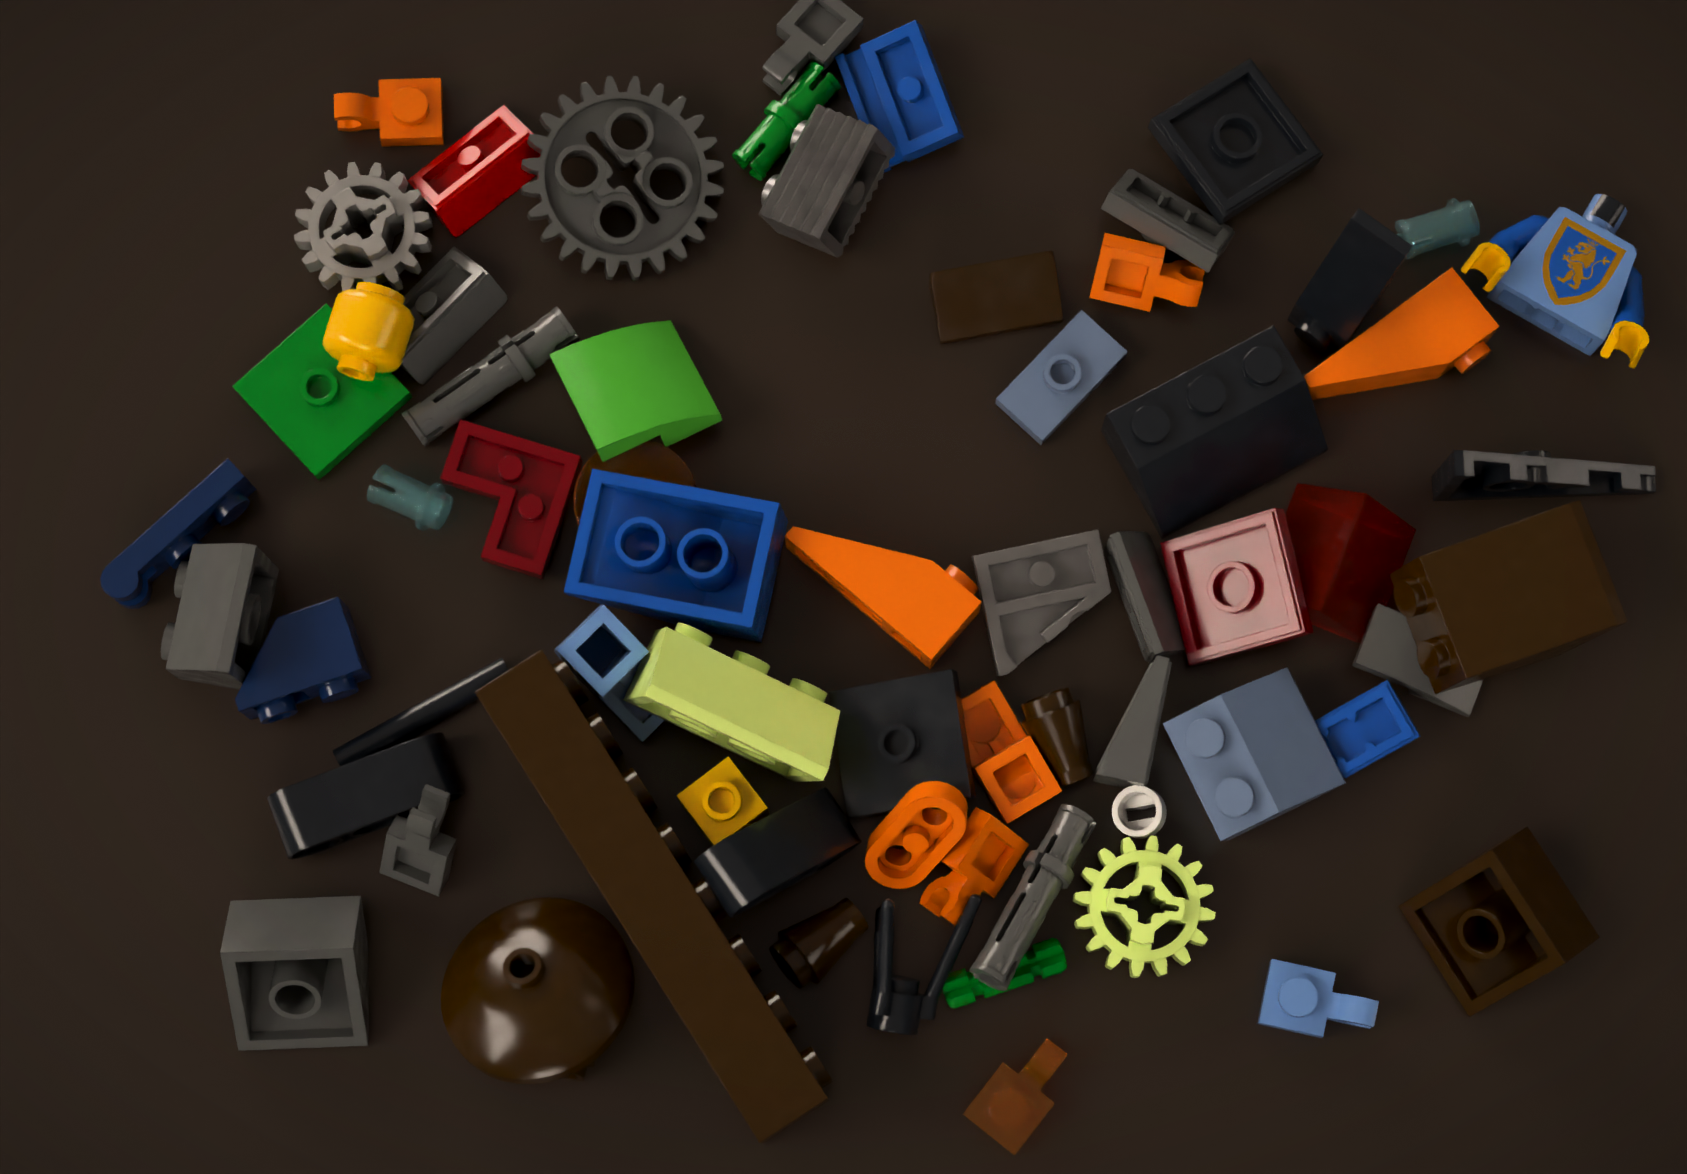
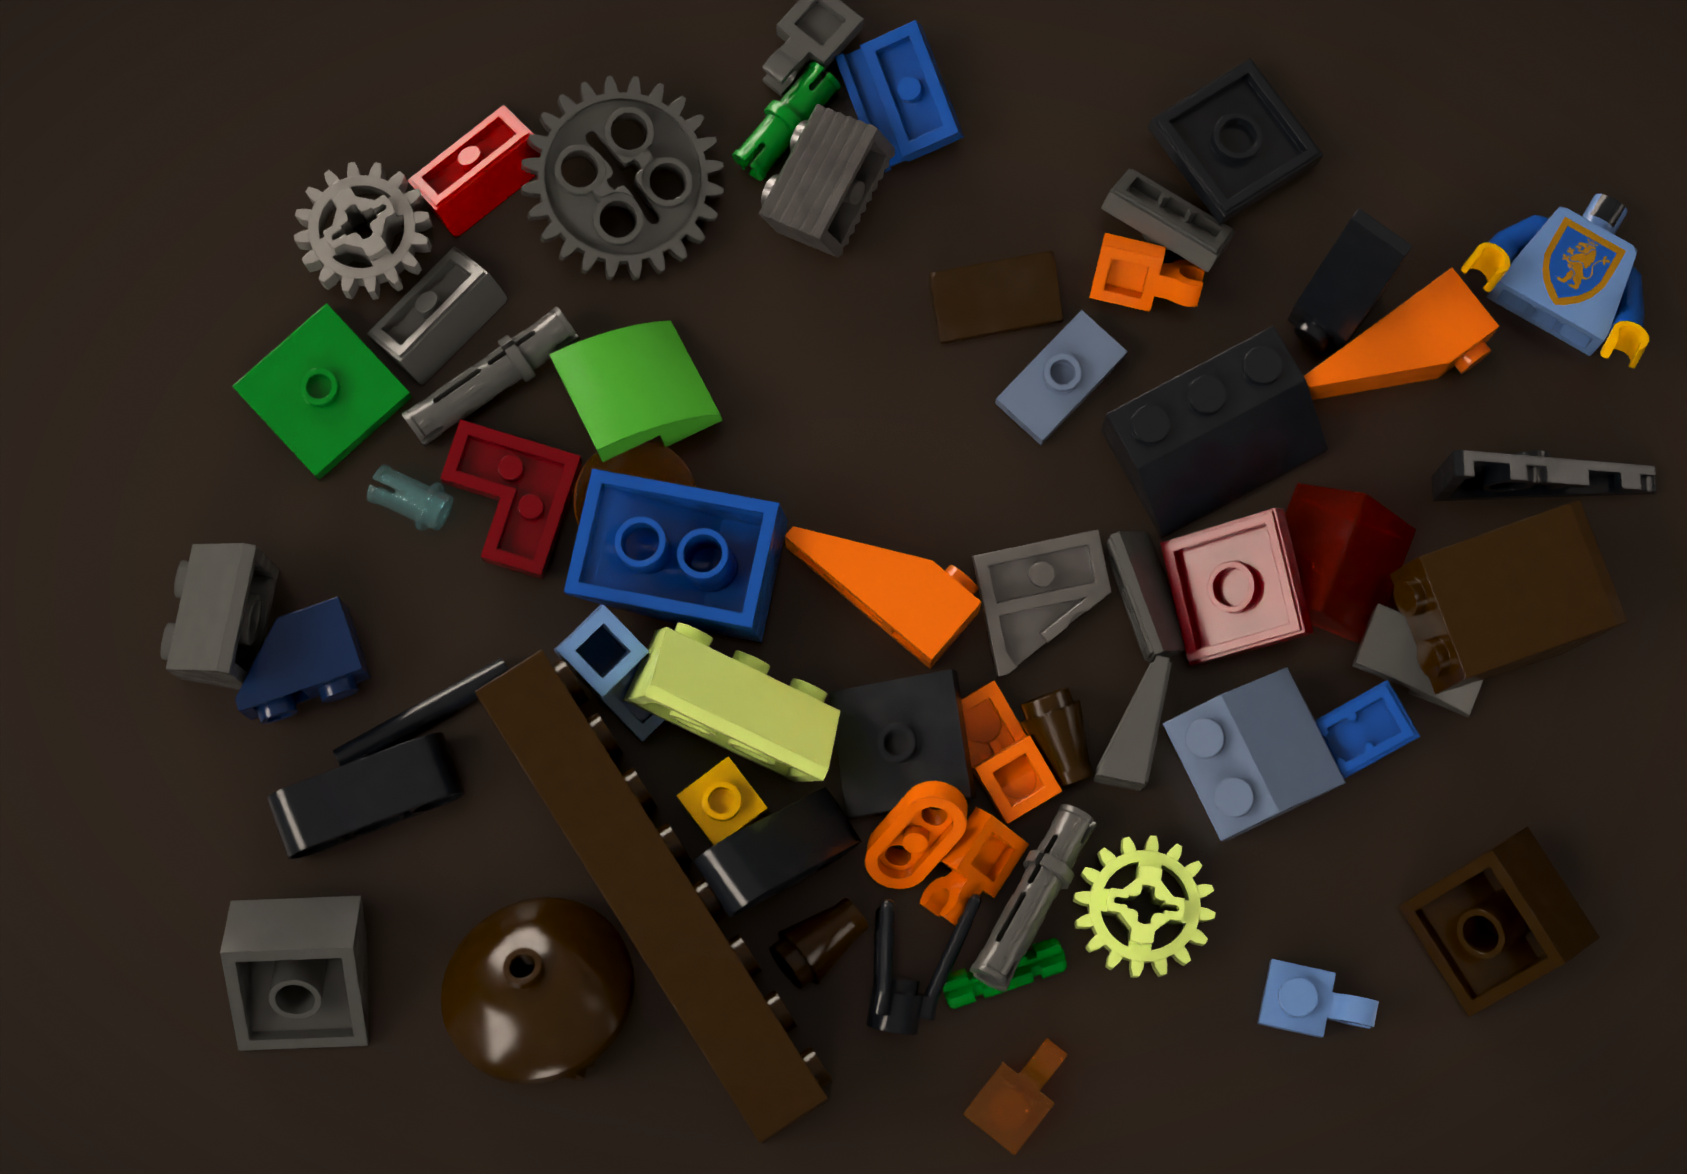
(170, 539): dark blue plate -> none
(368, 330): yellow head -> none
(405, 112): orange plate -> none
(416, 848): dark grey plate -> none
(1138, 798): white hinge -> none
(1440, 227): clear light blue pin -> none

